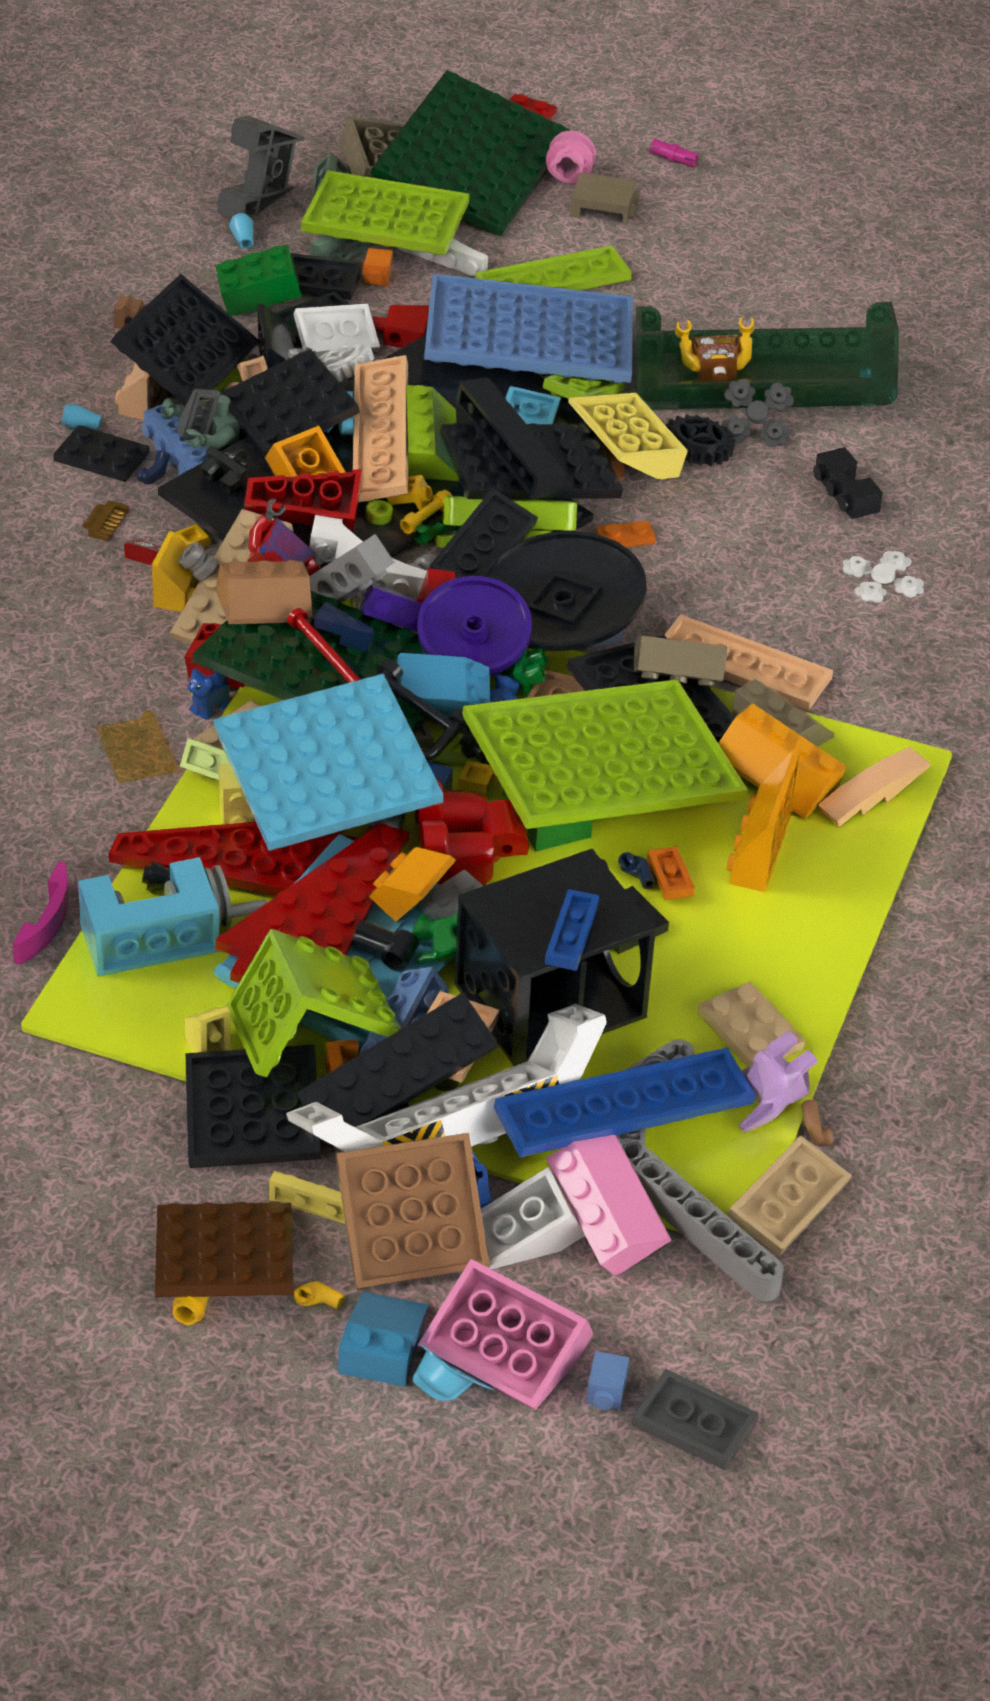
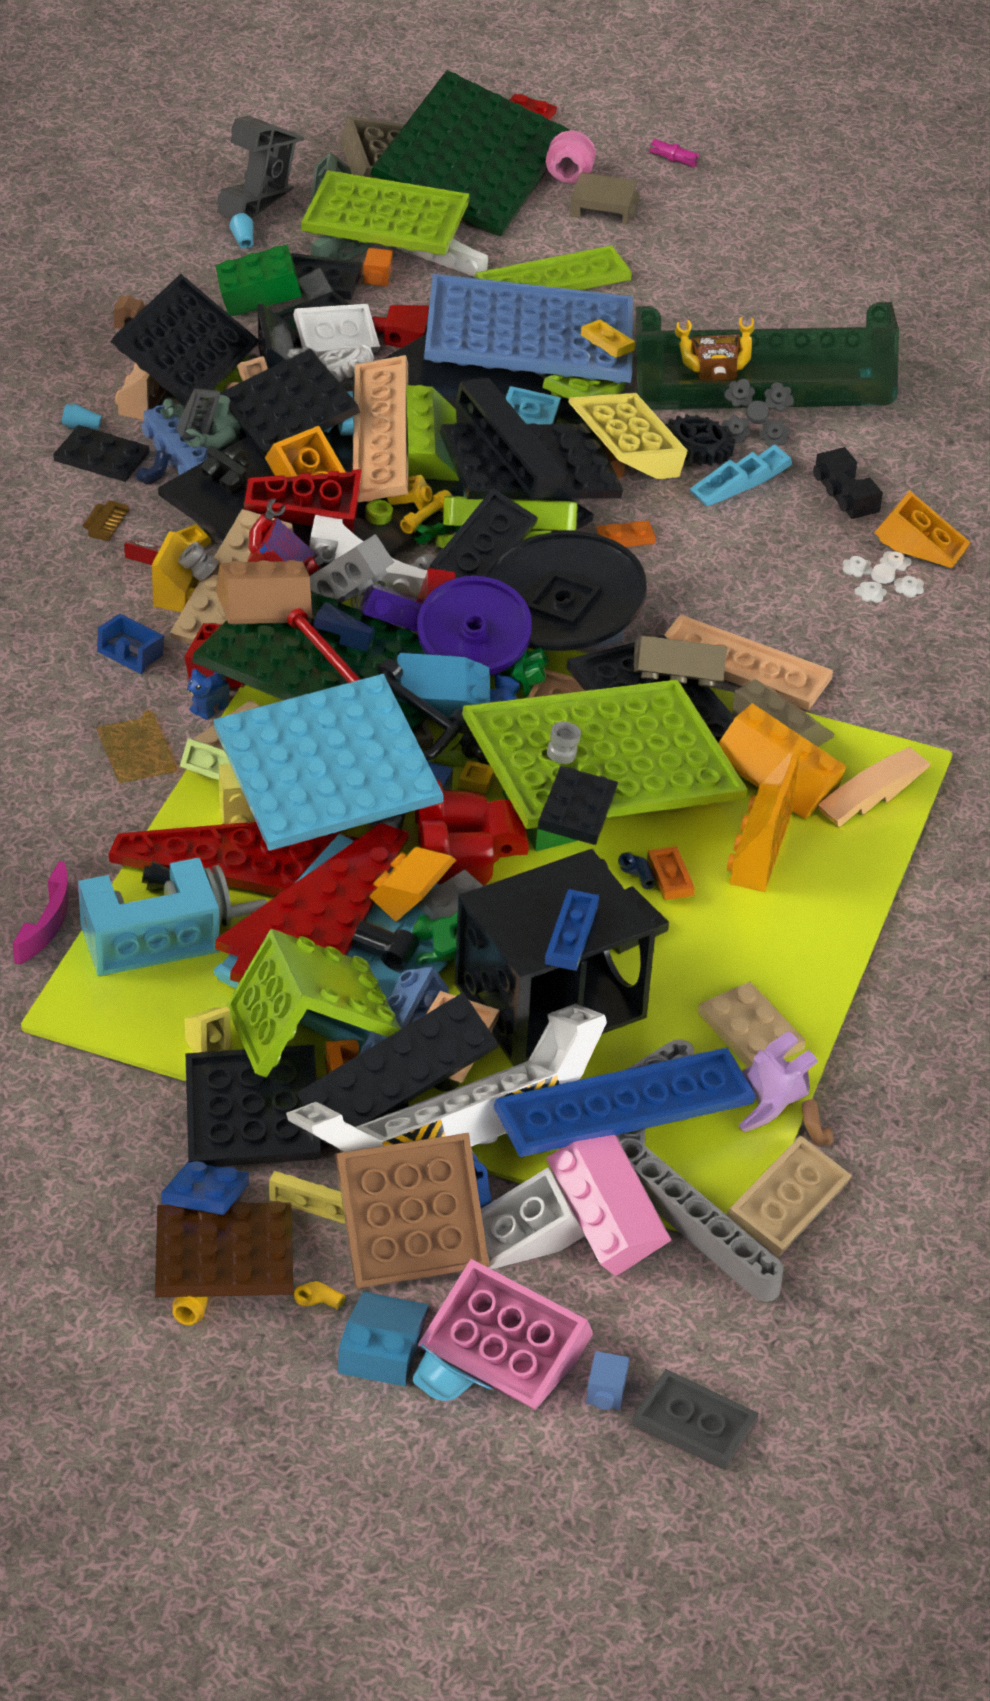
(129, 643): none -> blue window
(205, 1187): none -> blue plate
(315, 284): none -> clear tile
(563, 742): none -> light grey wheel
(577, 805): none -> black plate
(608, 338): none -> yellow plate
(738, 477): none -> medium azure slope
(921, 533): none -> light orange slope

